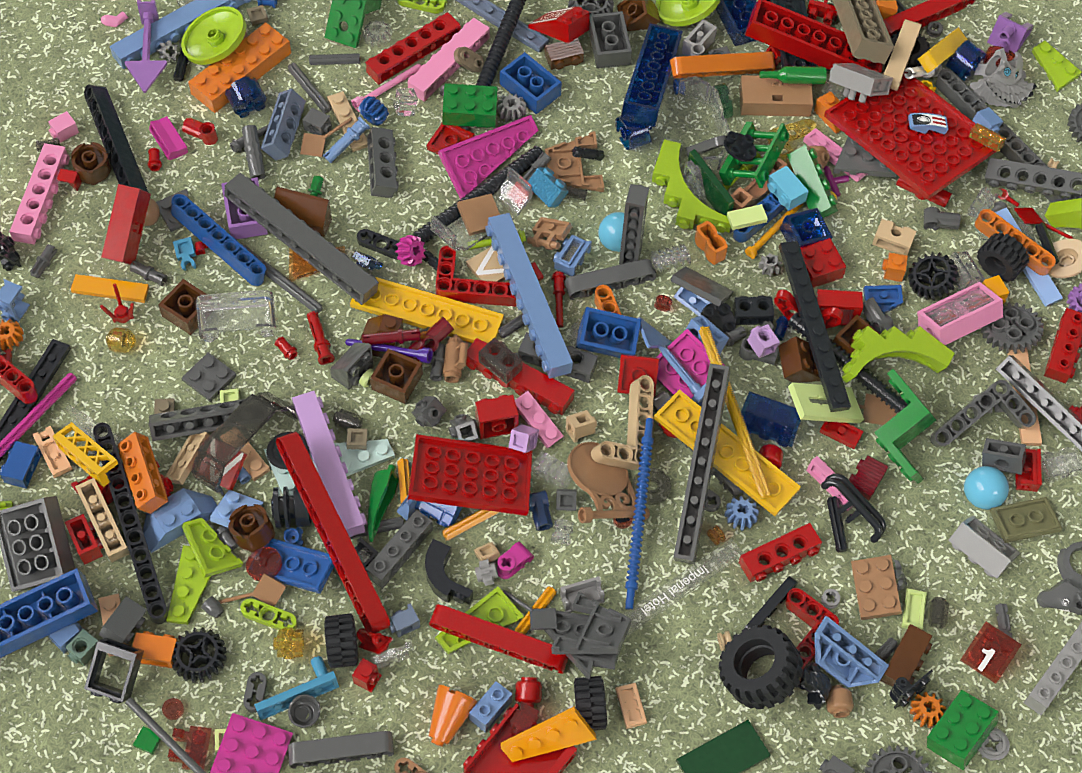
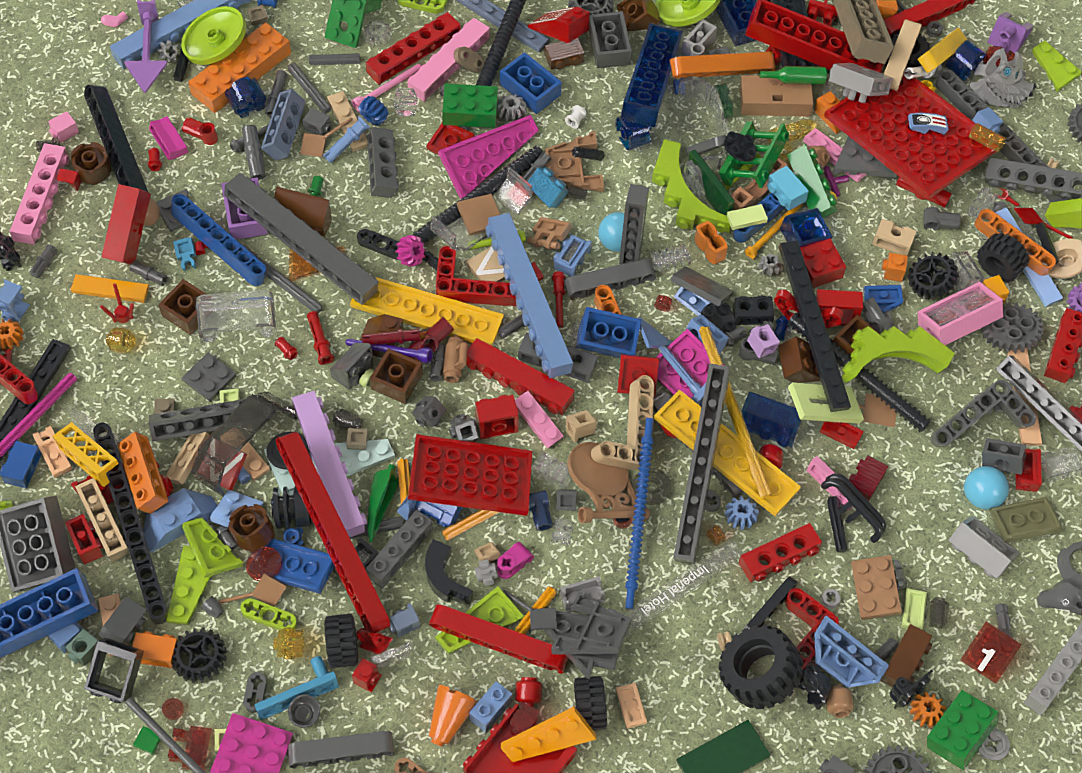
(278, 87): none -> dark grey pin
(367, 261): plate -> none
(497, 363): clear smoke brick -> none
(523, 438): lavender brick -> none
(578, 113): none -> white bush
(904, 427): green bracket -> none

